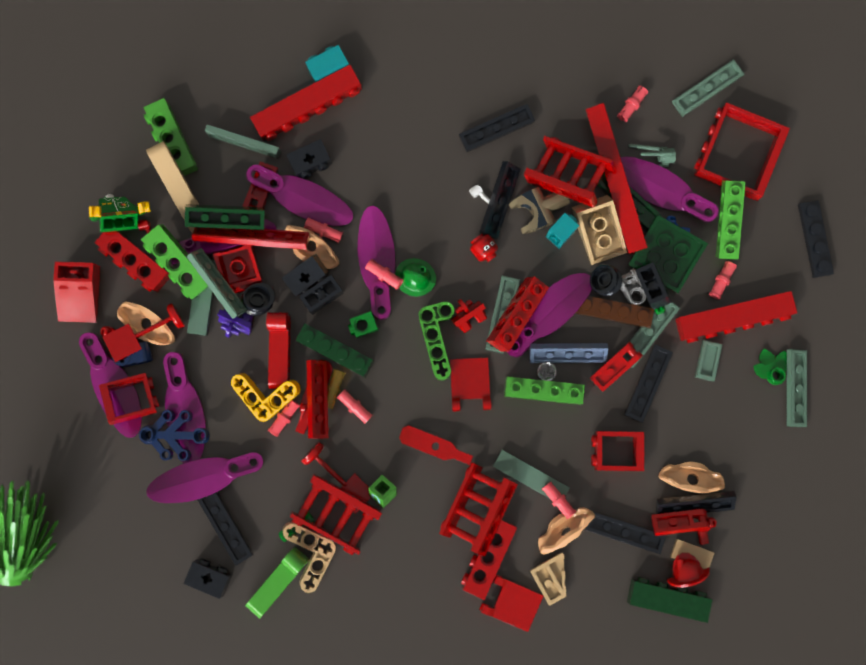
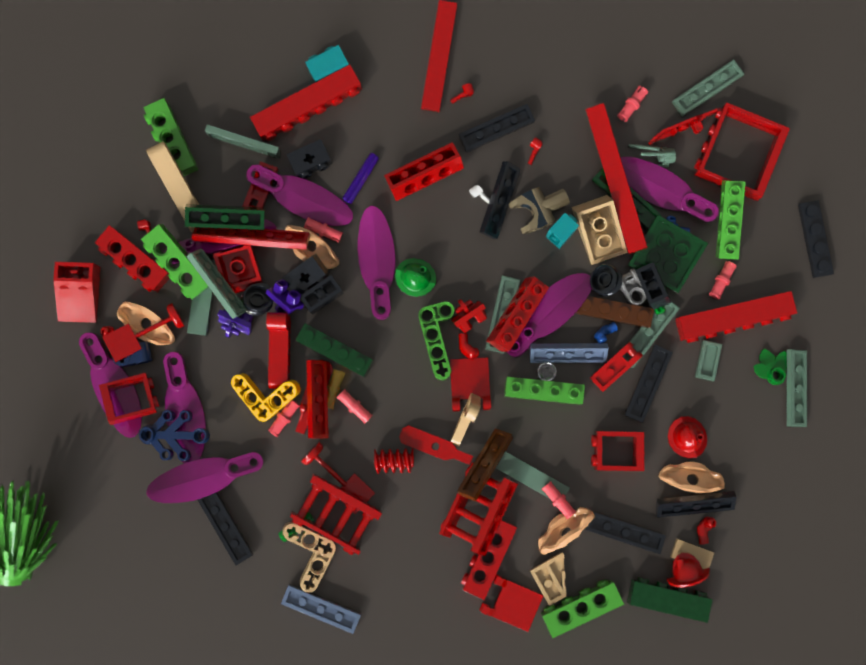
(117, 213): green torso -> none
(197, 579): black brick -> none
(277, 582): bright green beam -> none
(285, 300): none -> dark purple hips
(321, 609): none -> sand blue plate
(360, 178): none -> dark purple axle
(371, 328): green brick -> none
(382, 491): bright green brick -> none
(384, 274): coral pin -> none
(393, 461): none -> red piece
(424, 171): none -> red brick
(439, 56): none -> red tile
(465, 348): none -> red arm
(467, 92): none -> red hand
(468, 414): none -> tan beam
(484, 248): red head -> none
(485, 464): none -> reddish brown plate
(536, 144): none -> red hand
(569, 189): red fence -> none
(593, 610): none -> bright green brick
(601, 334): none -> blue arm
(680, 522): red plate -> none
(687, 437): none -> red helmet
(694, 123): none -> red piece

